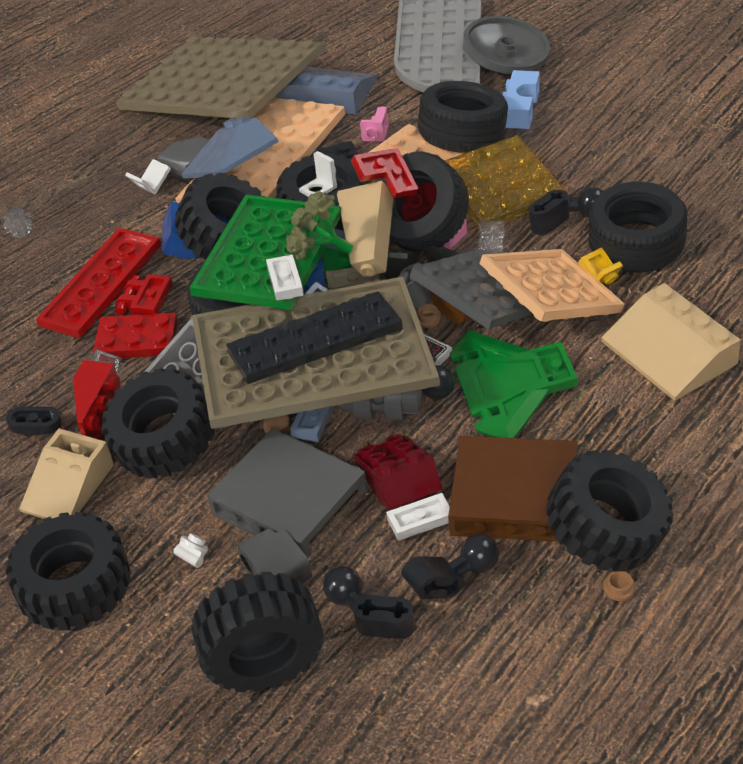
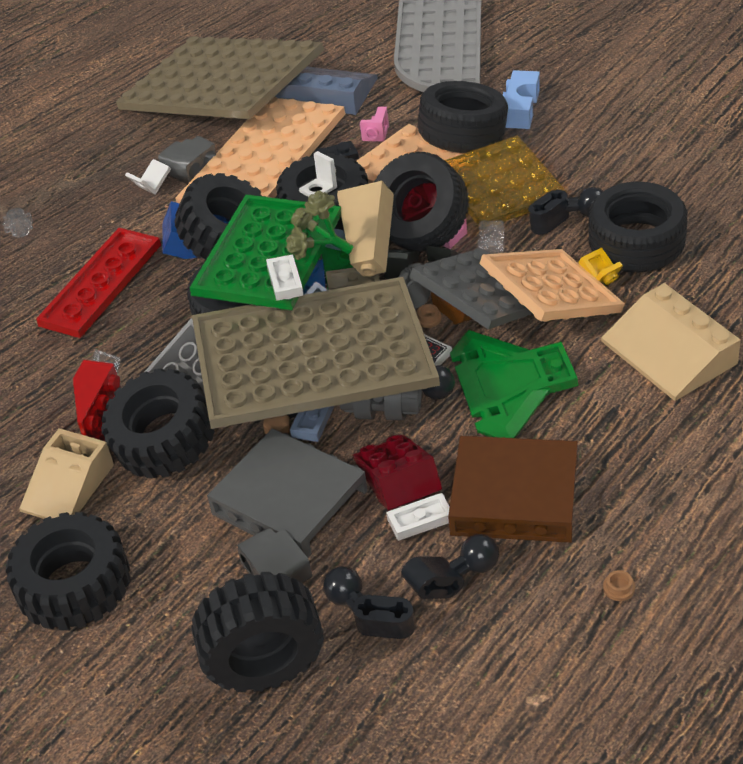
(33, 420): black plate -> none
(135, 334): red plate -> none
(144, 296): red plate -> none
(191, 549): white plate -> none
(231, 147): sand blue slope -> none
(313, 337): black plate -> none
(389, 166): red plate -> none
(506, 44): dark grey dish -> none
(592, 532): black tyre -> none

